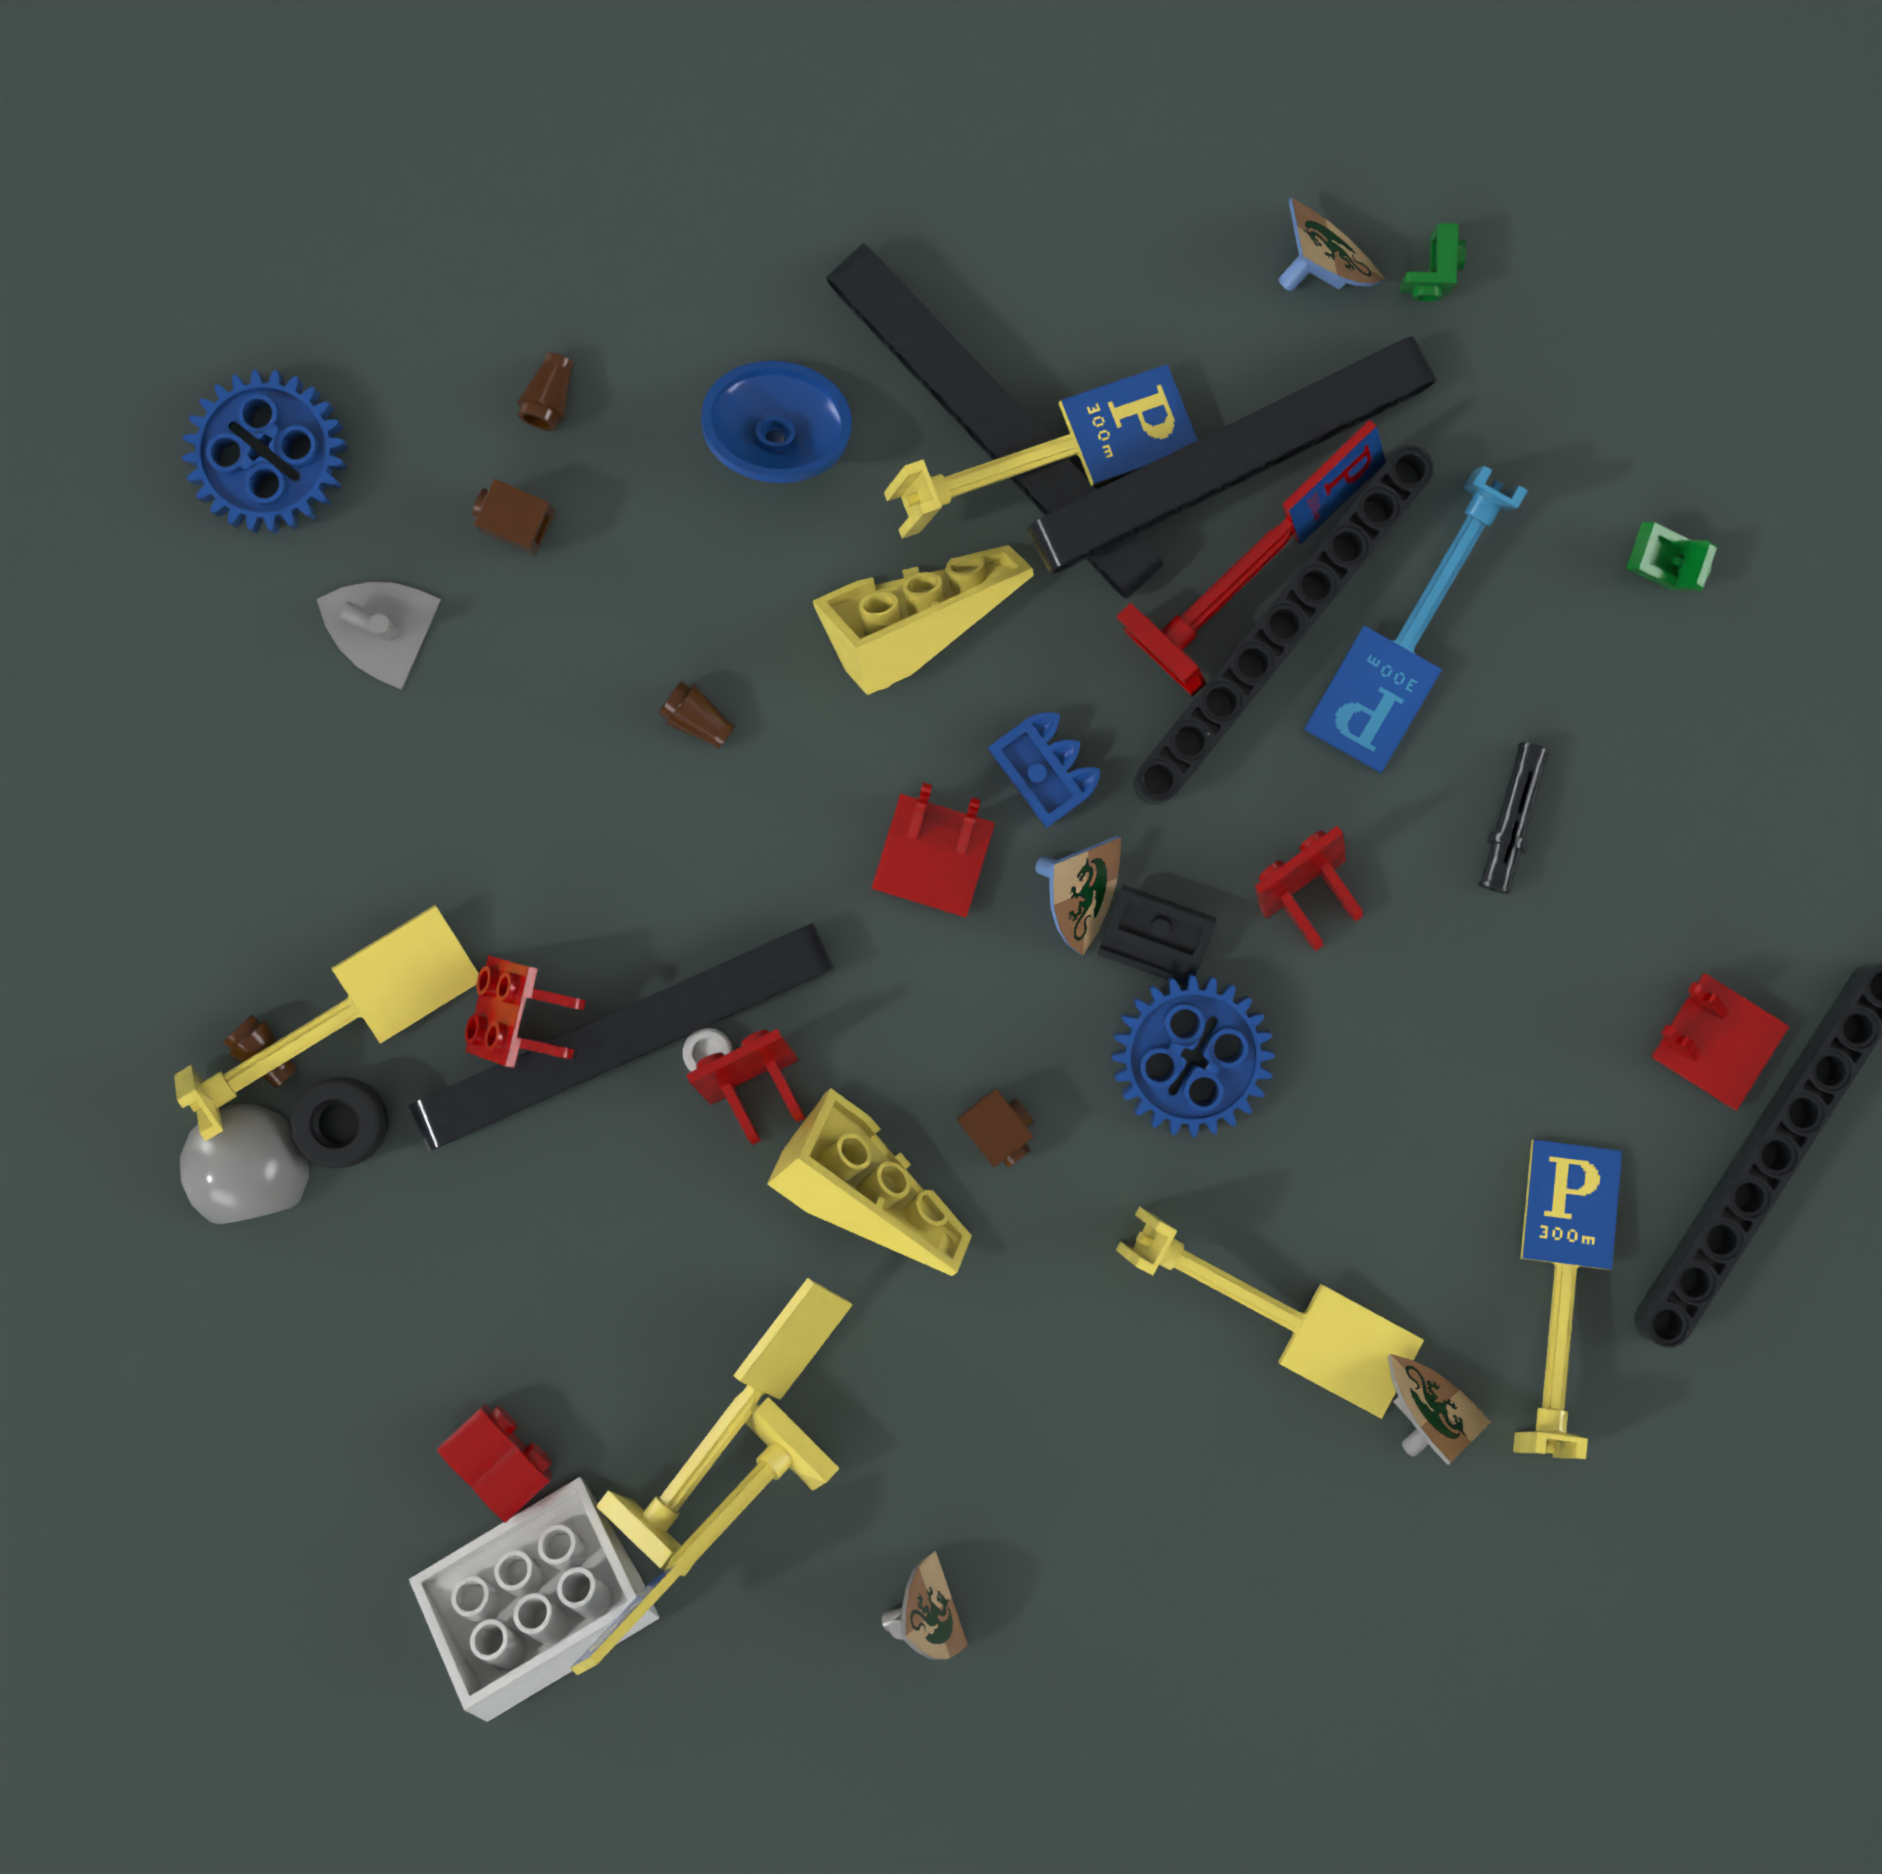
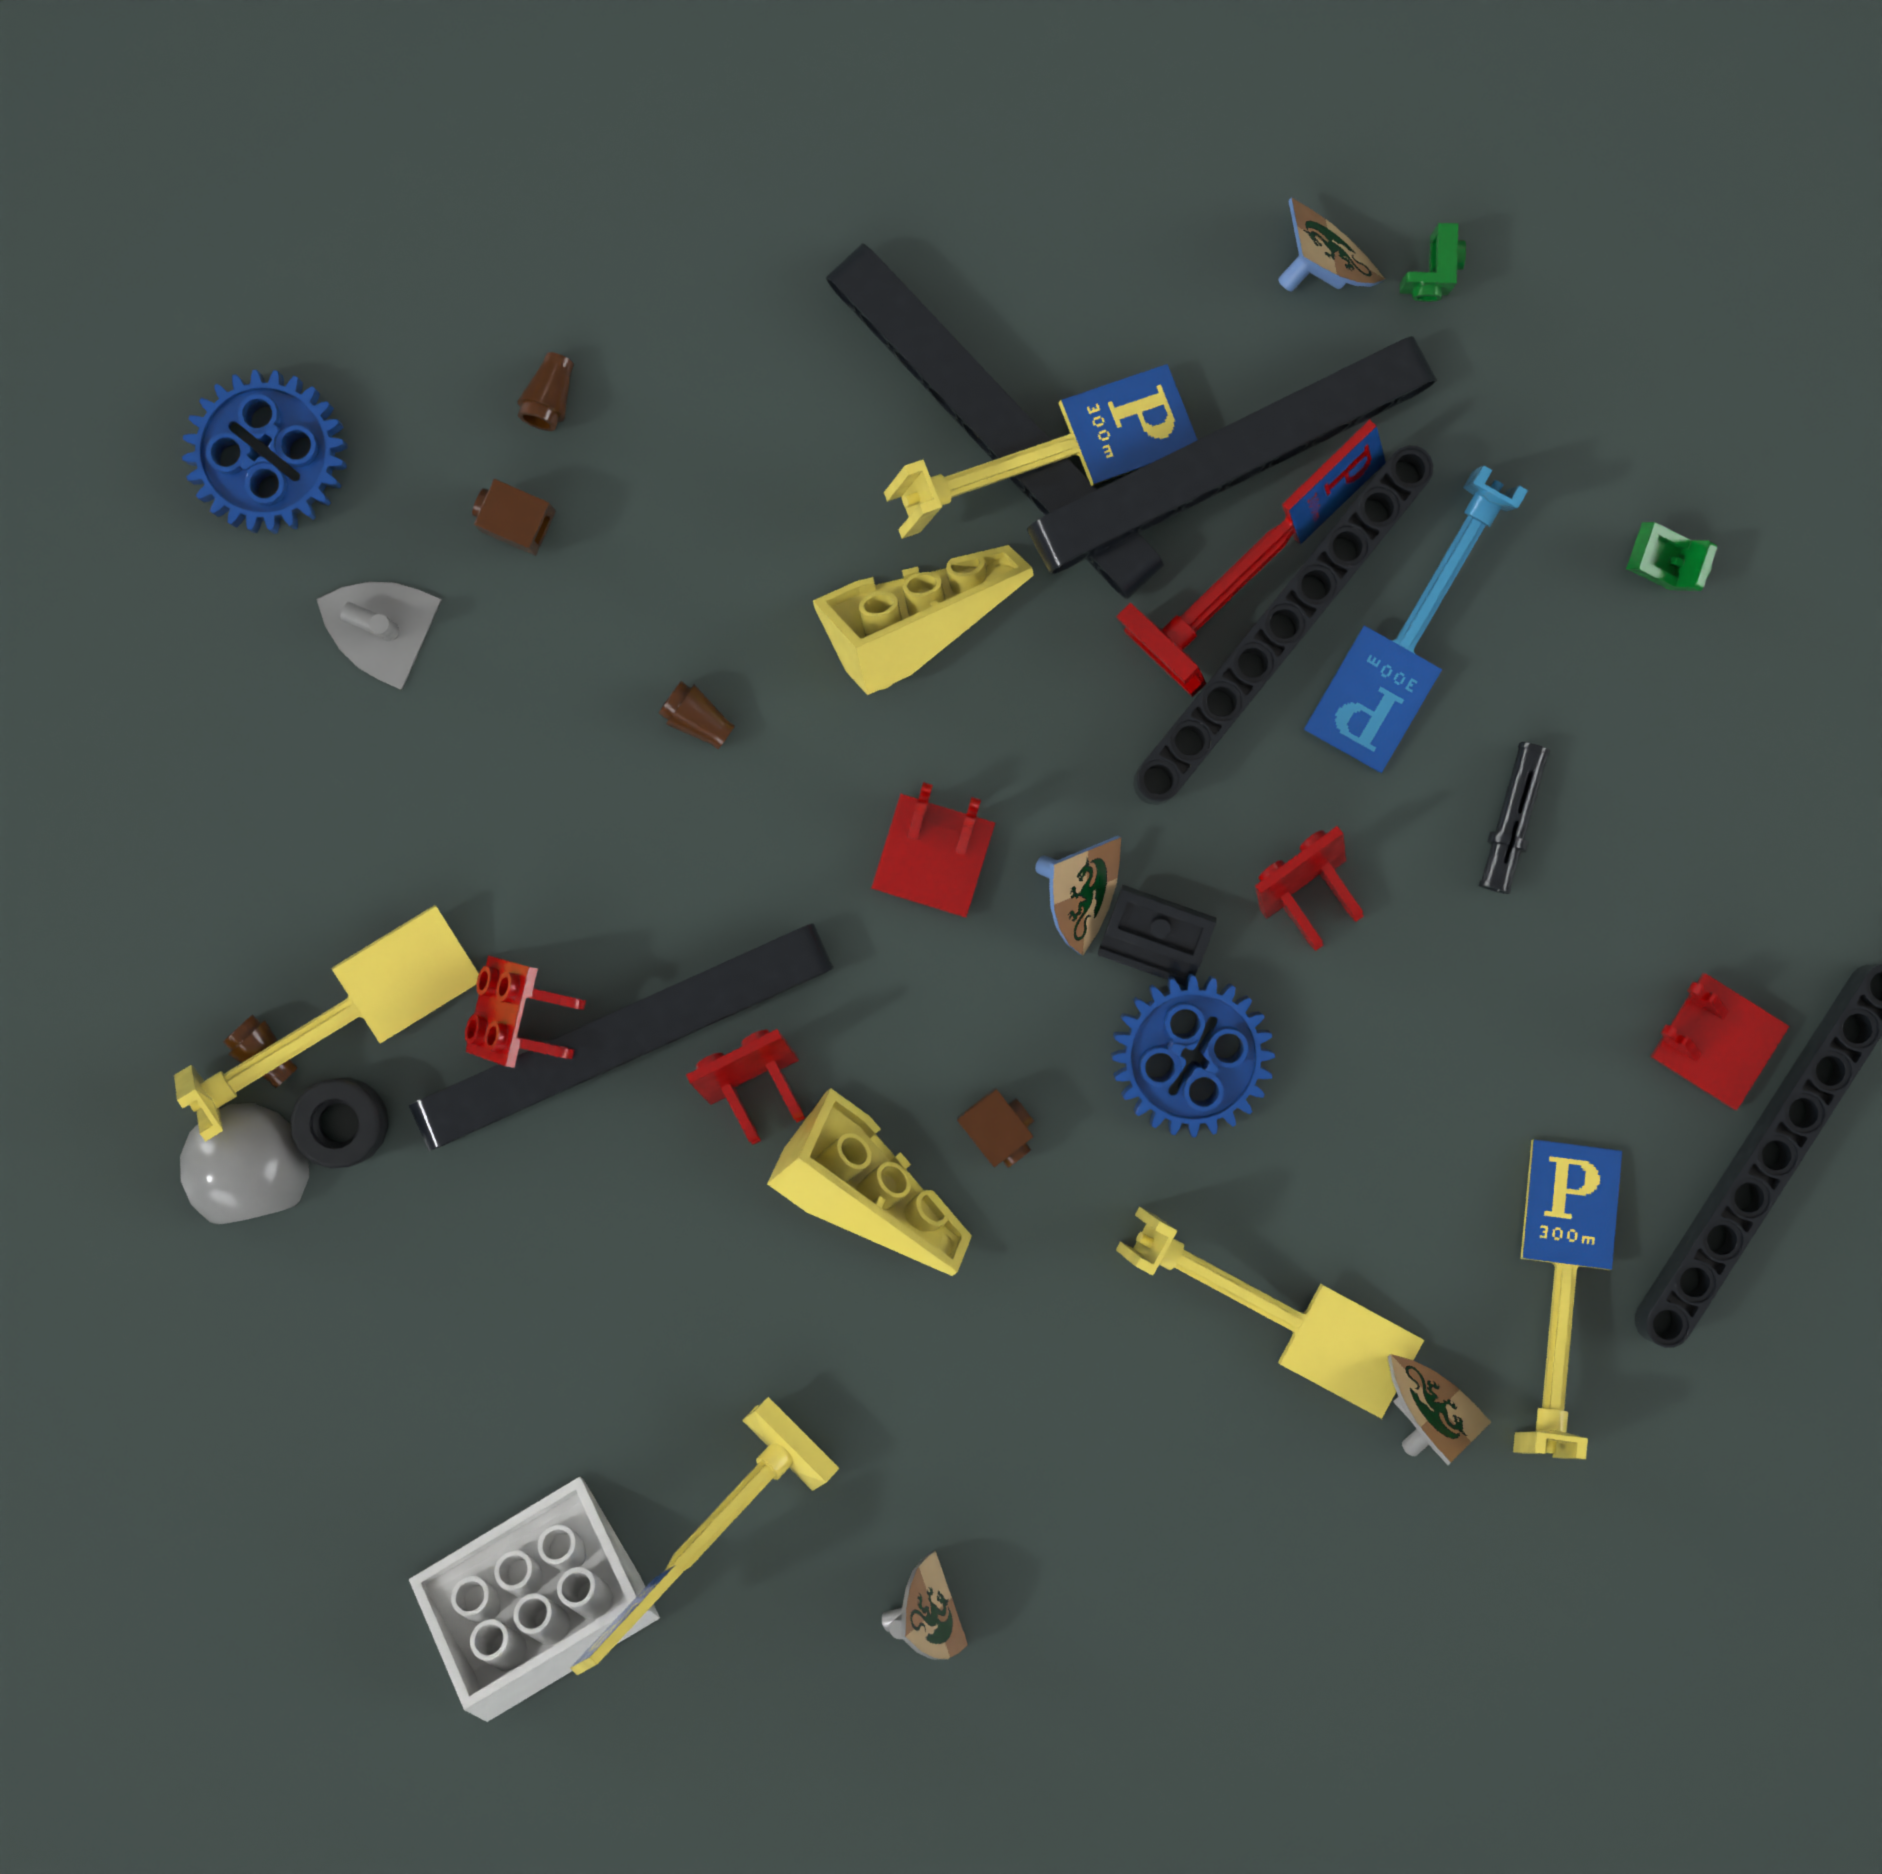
(496, 1461): red brick -> none
(704, 1043): white tile -> none
(767, 1370): light yellow piece -> none
(776, 421): blue dish -> none
(1041, 769): blue plate -> none

